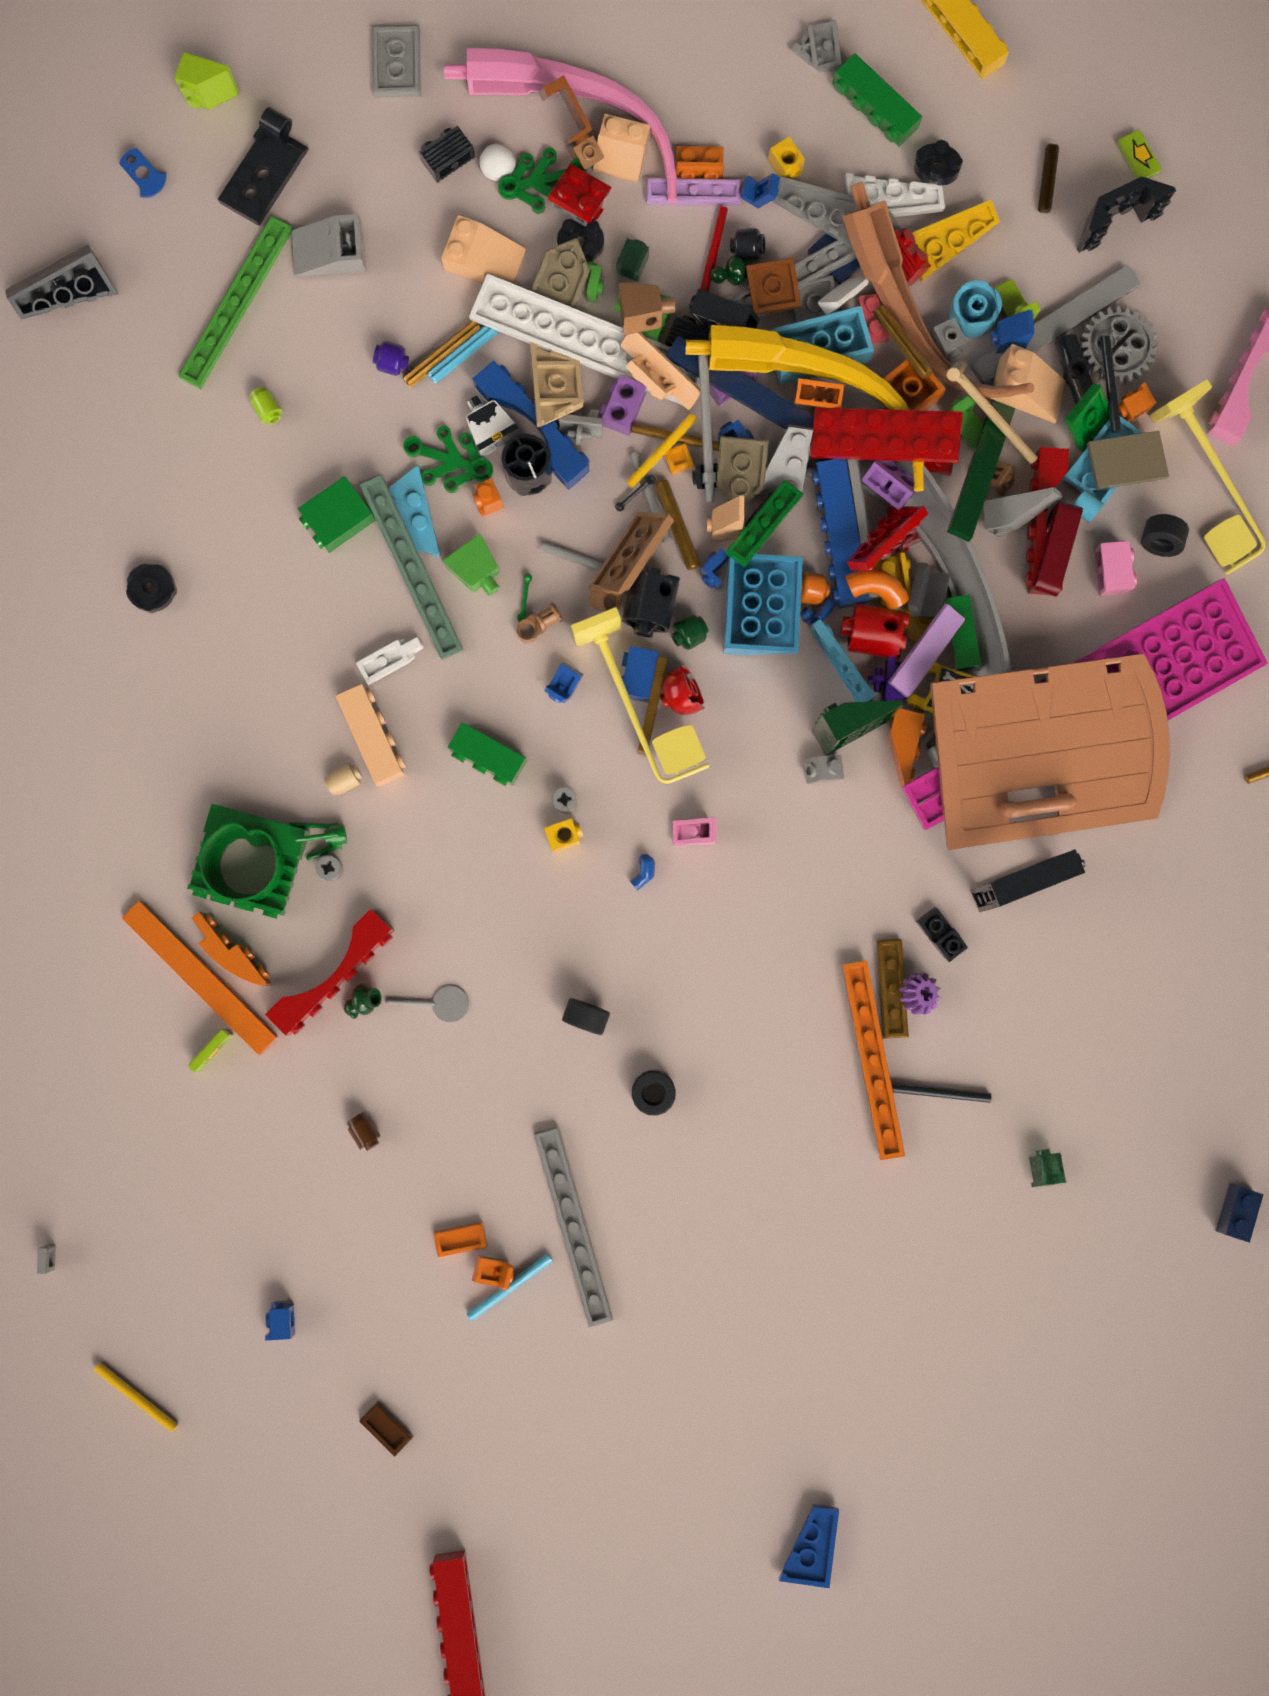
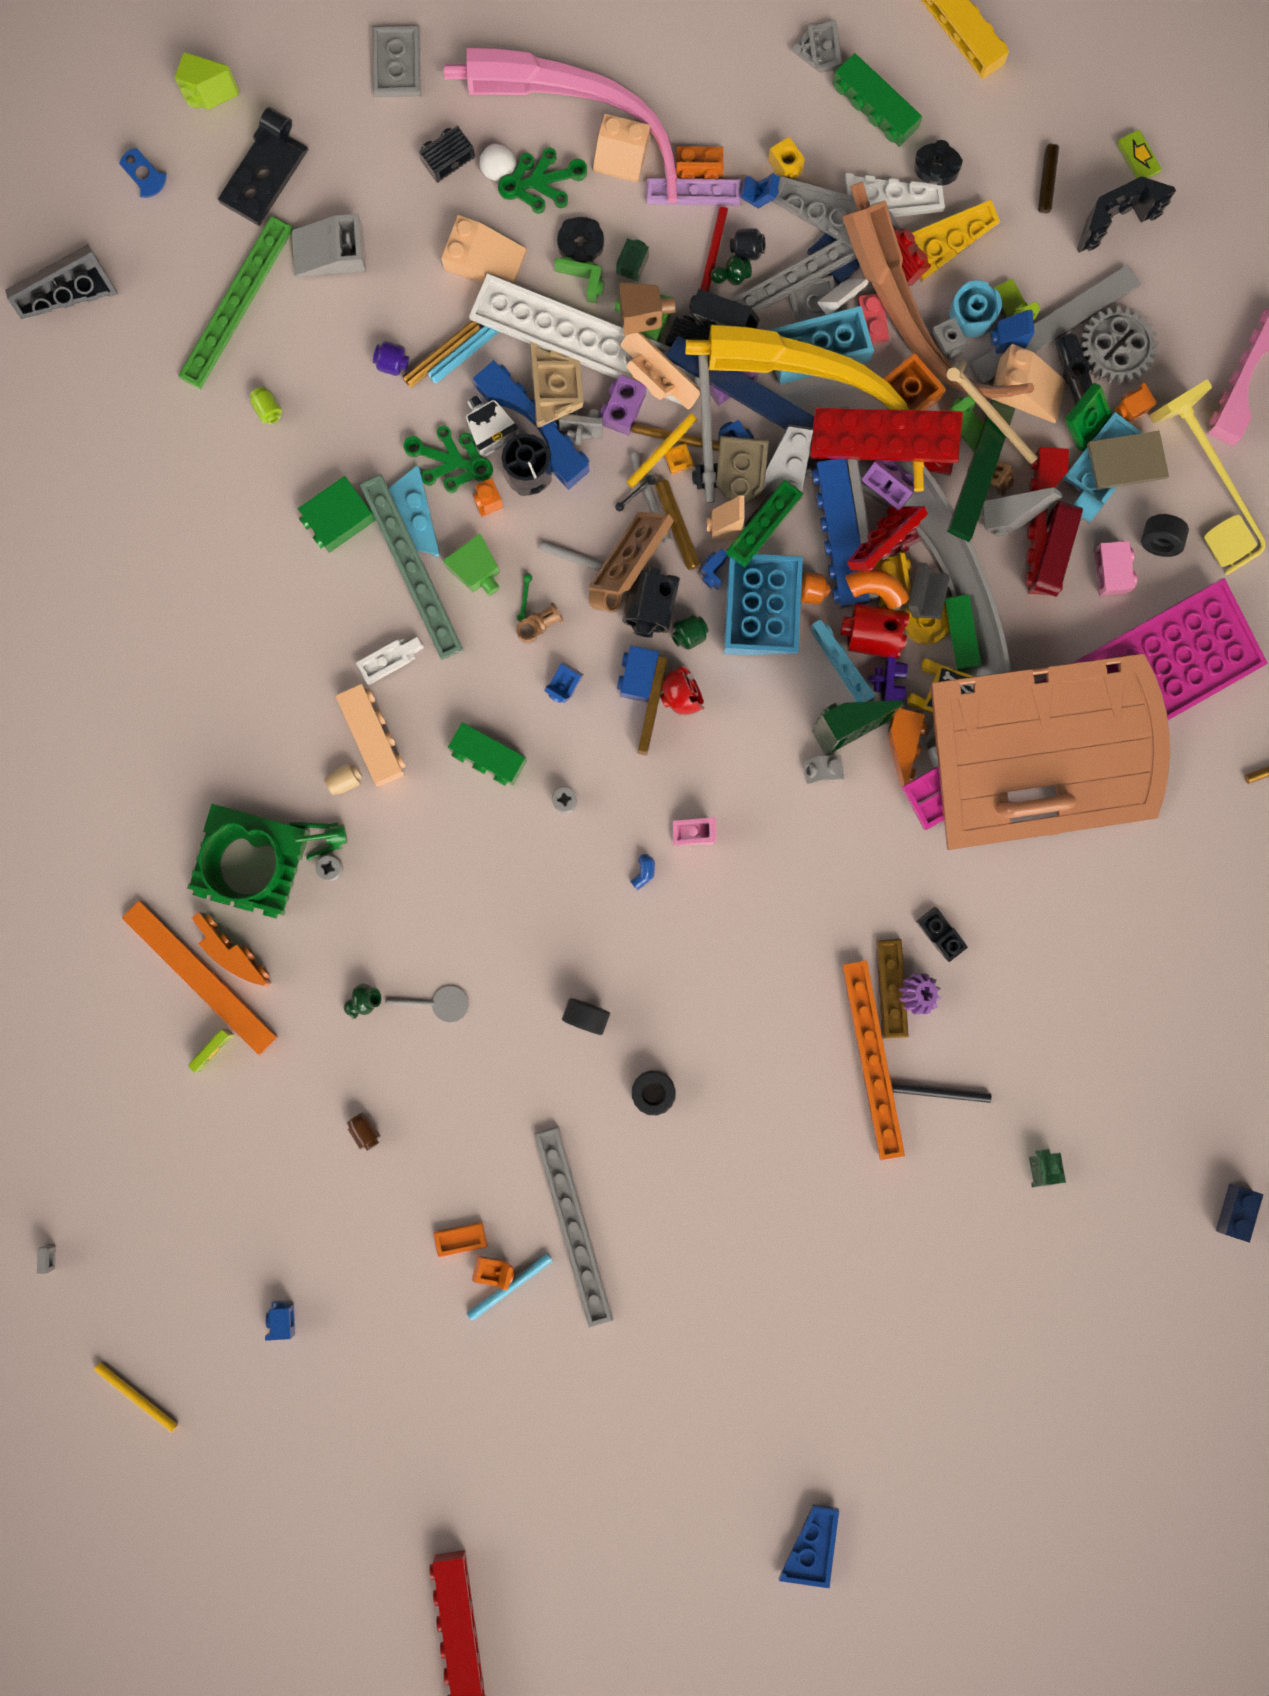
(152, 574): black plate -> none
(367, 936): red arch -> none
(386, 1429): reddish brown tile -> none
(552, 835): yellow brick -> none
(562, 86): dark orange panel -> none
(562, 273): dark tan tile -> none
(579, 195): red piece -> none
(587, 152): medium nougat bracket -> none
(675, 749): light yellow piece -> none
(773, 286): dark orange plate -> none
(819, 393): orange torso -> none
(822, 613): blue arm -> none
(903, 342): pearl gold axle -> none
(926, 650): lavender tile -> none
(1028, 881): black window -> none
(1110, 384): black bar -> none

